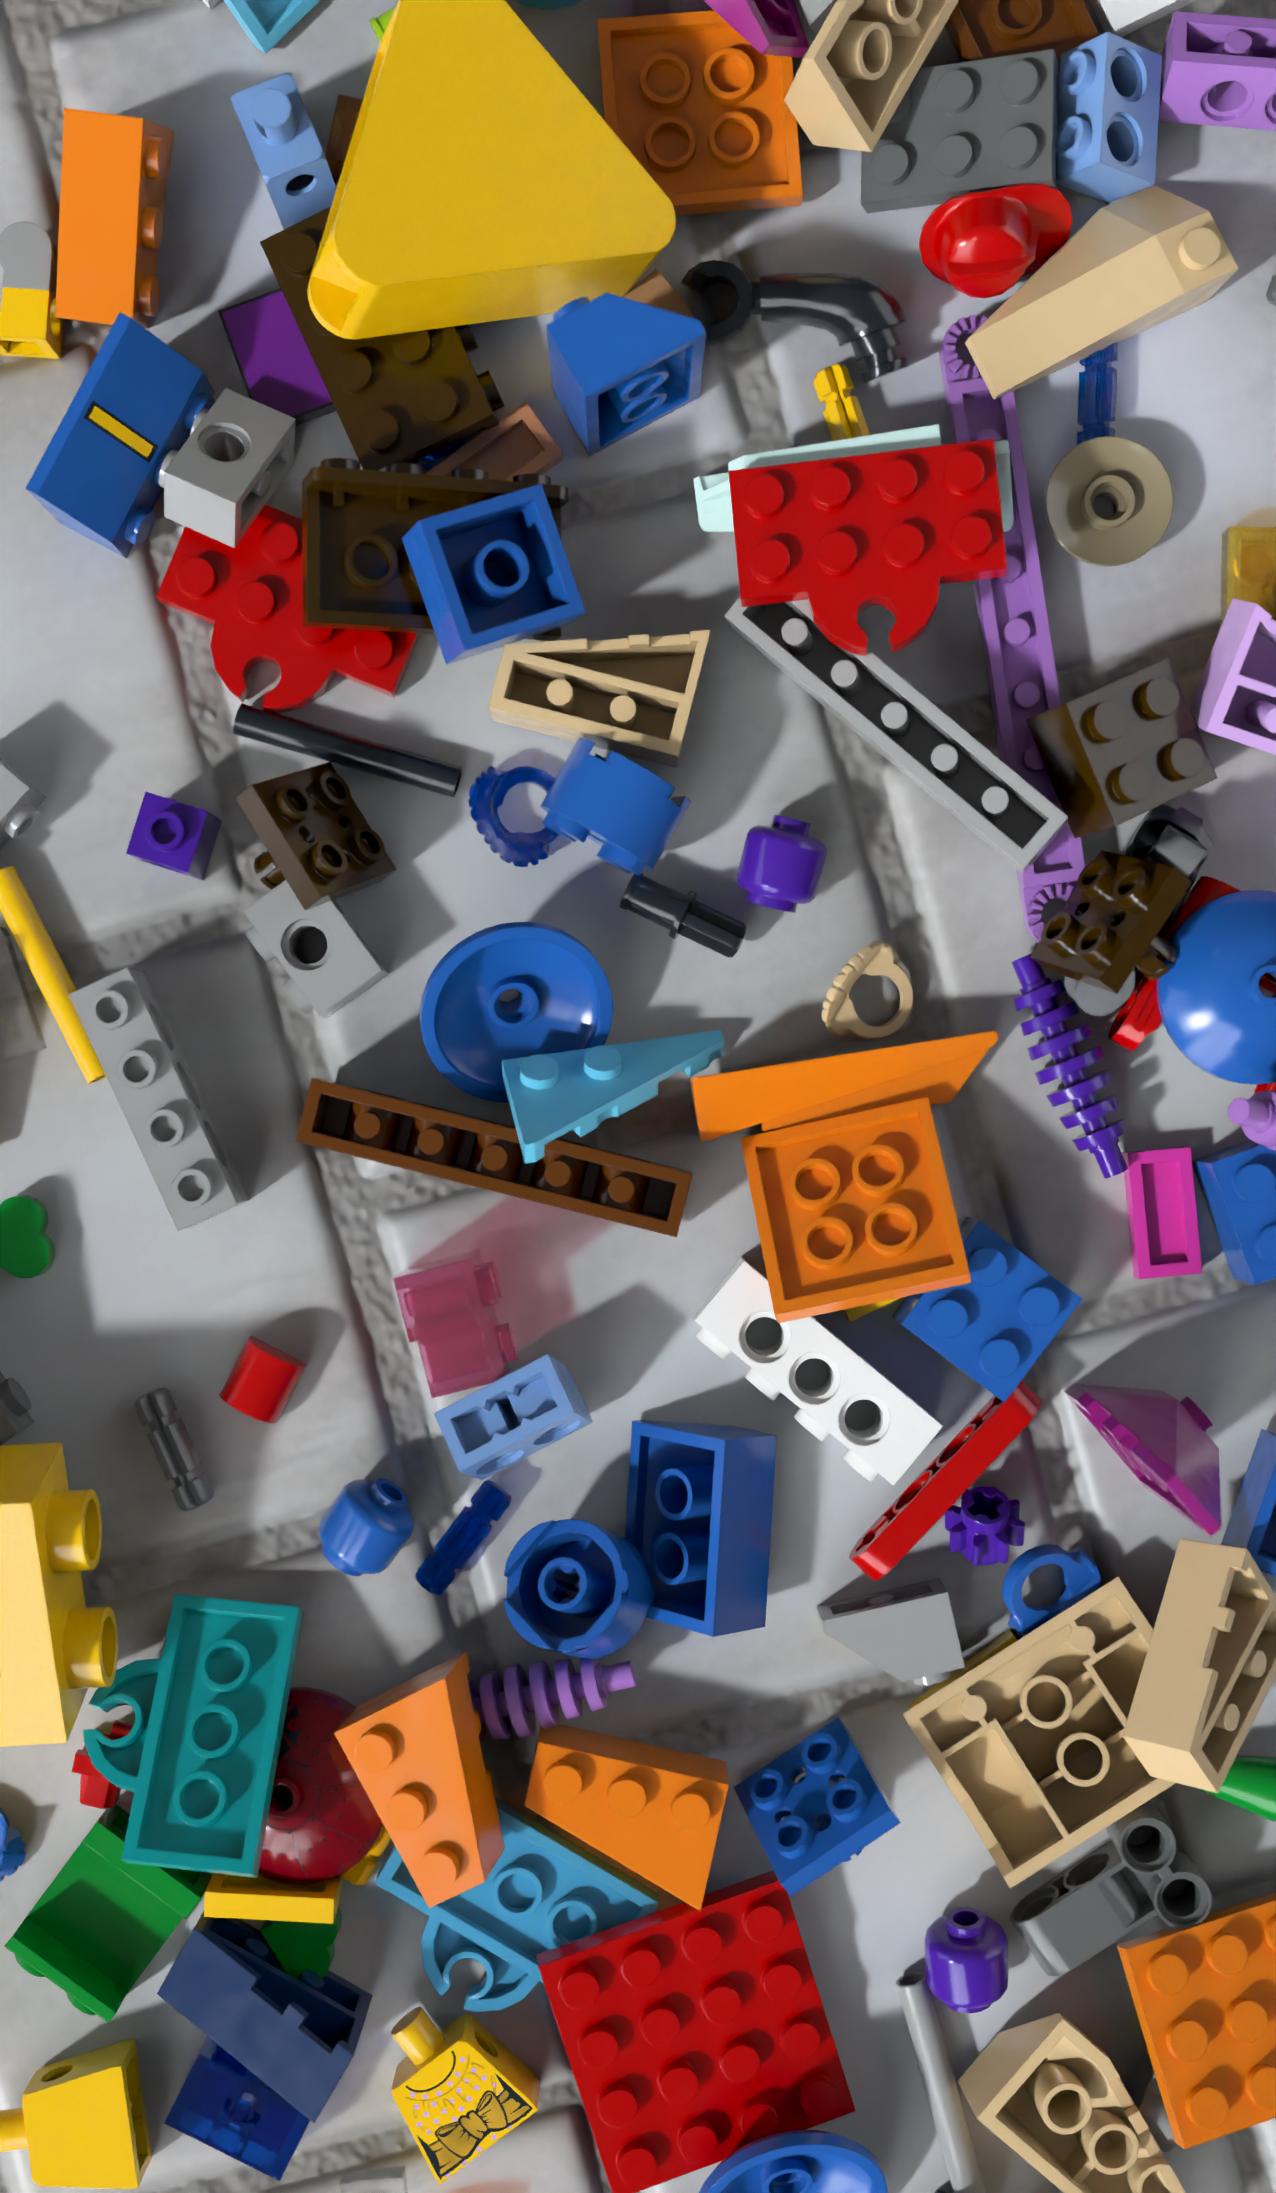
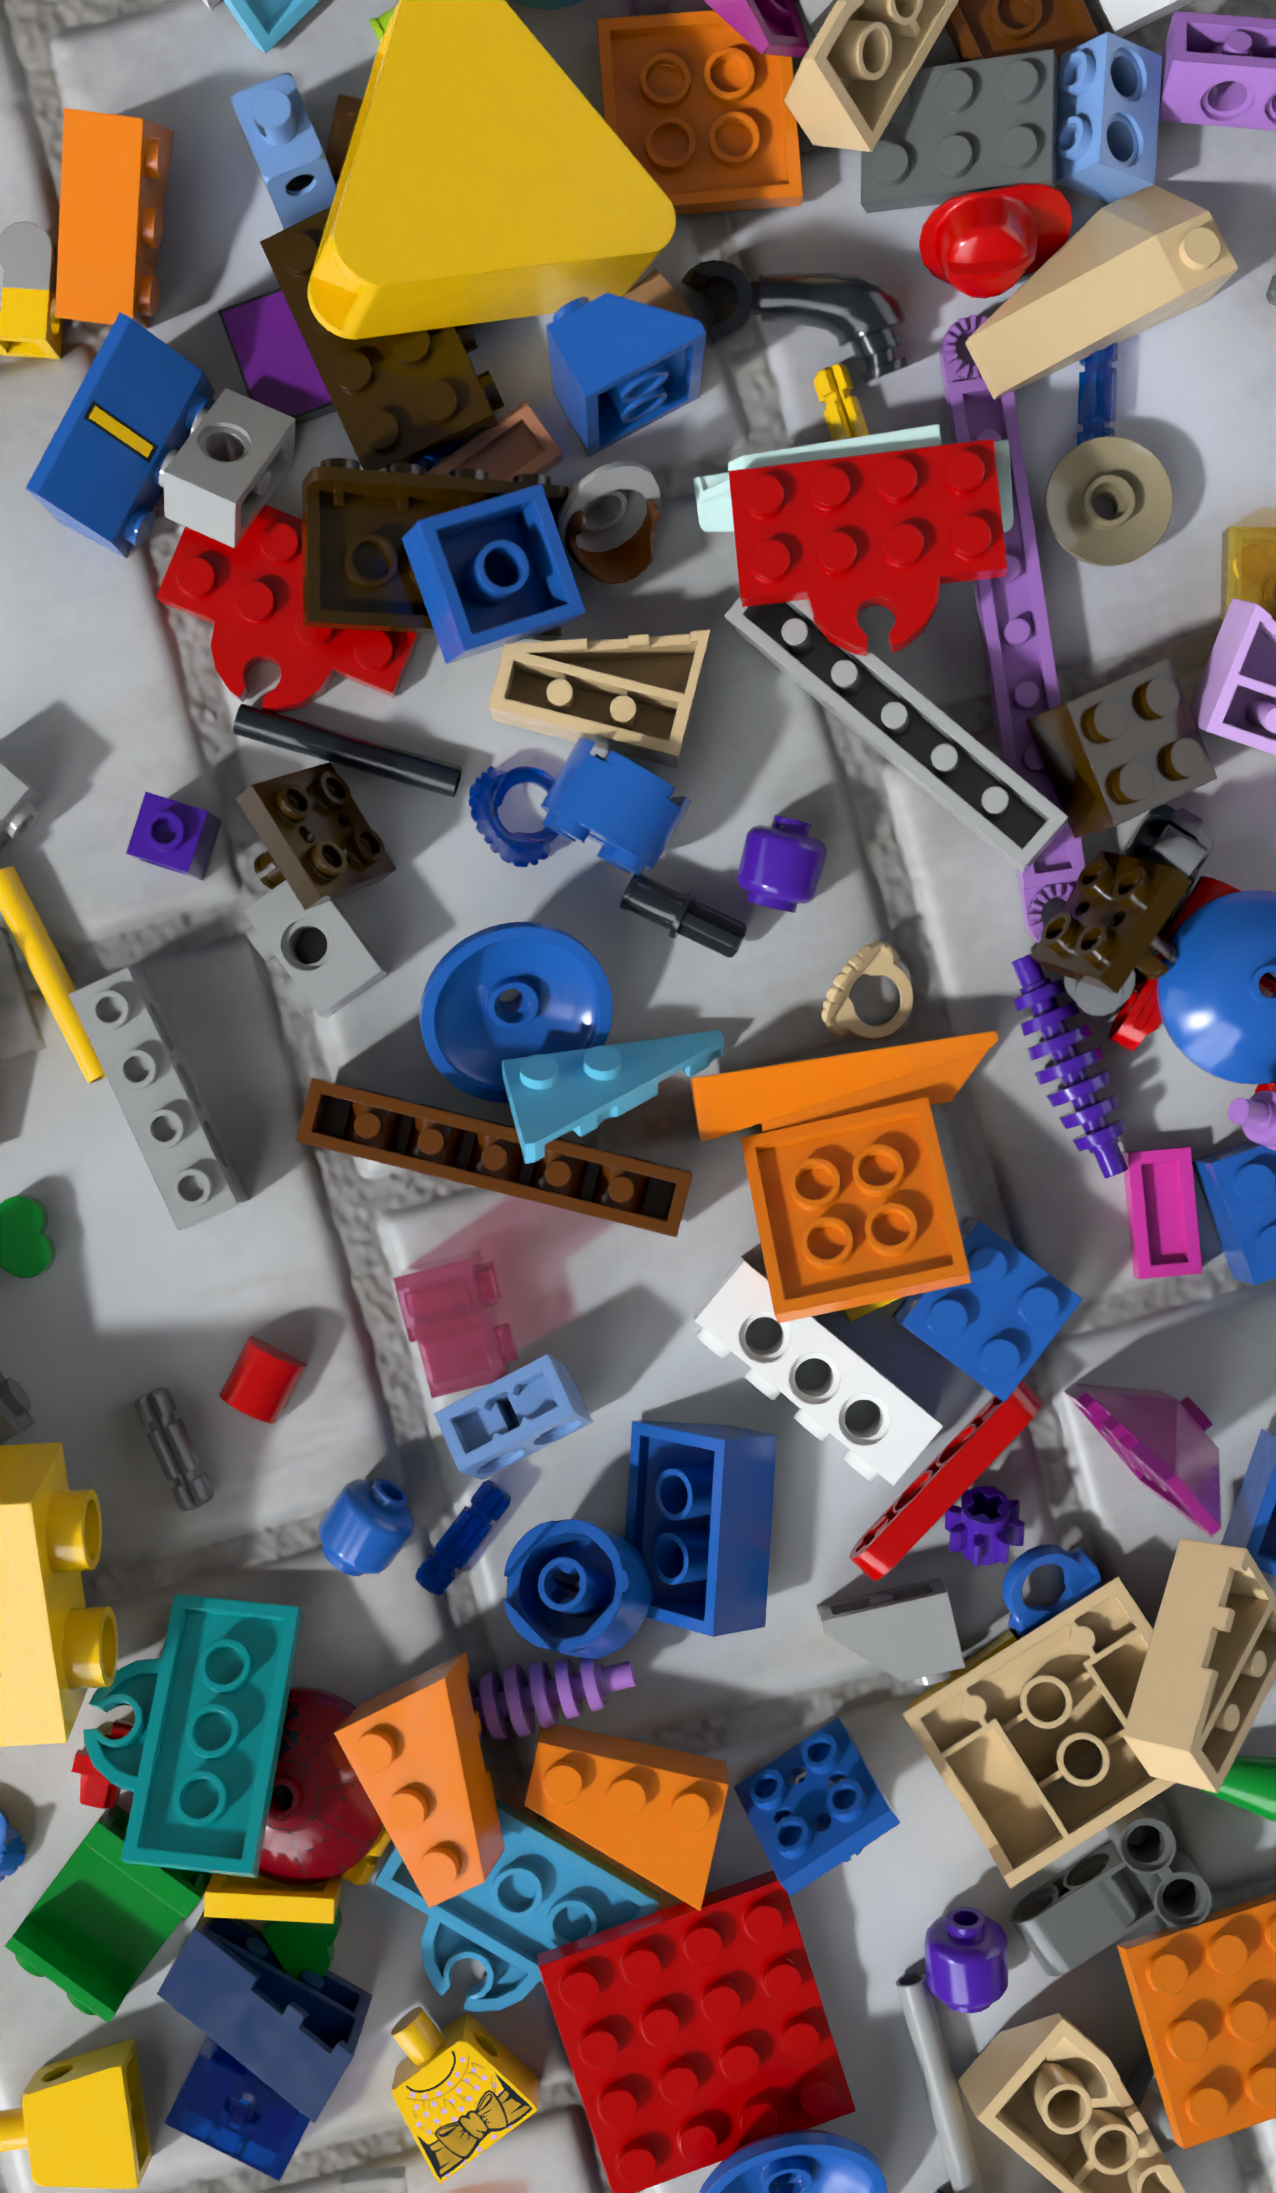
(611, 521): none -> light grey piece

